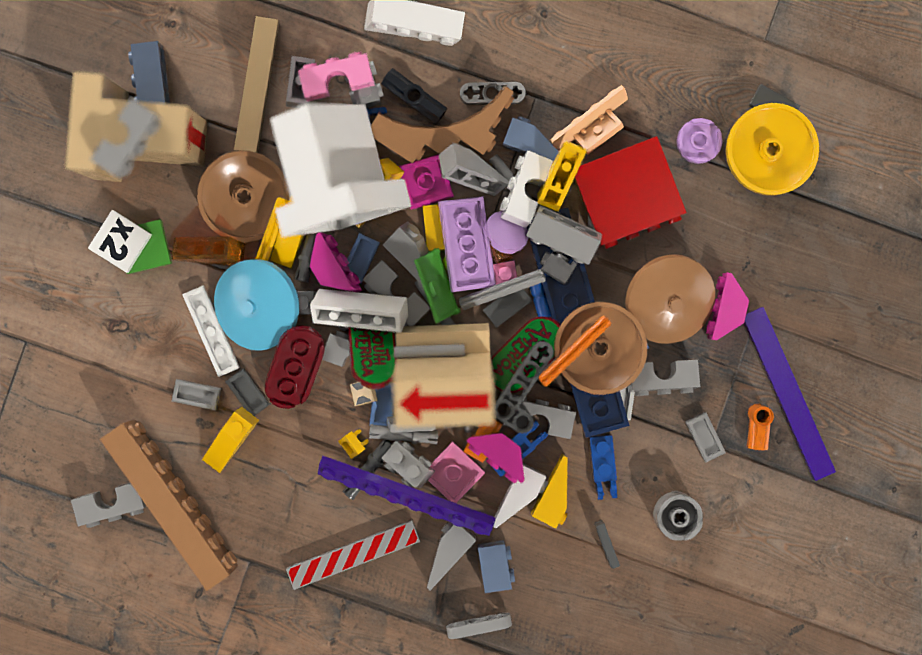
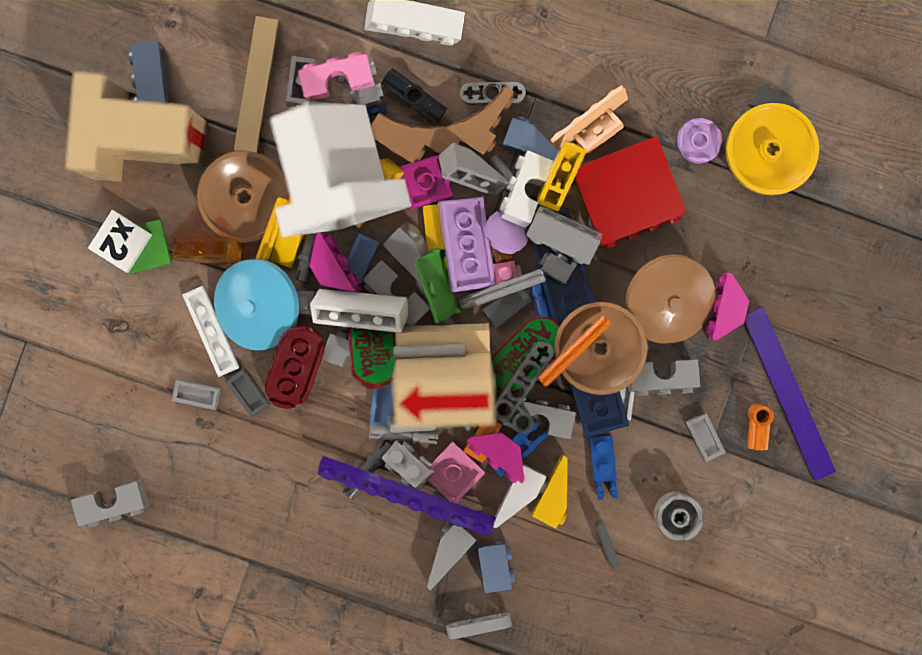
(119, 158): light grey arch -> none
(170, 503): medium nougat brick -> none
(230, 439): yellow slope -> none
(352, 445): yellow tile -> none
(353, 554): tile -> none
(362, 395): tan tile -> none

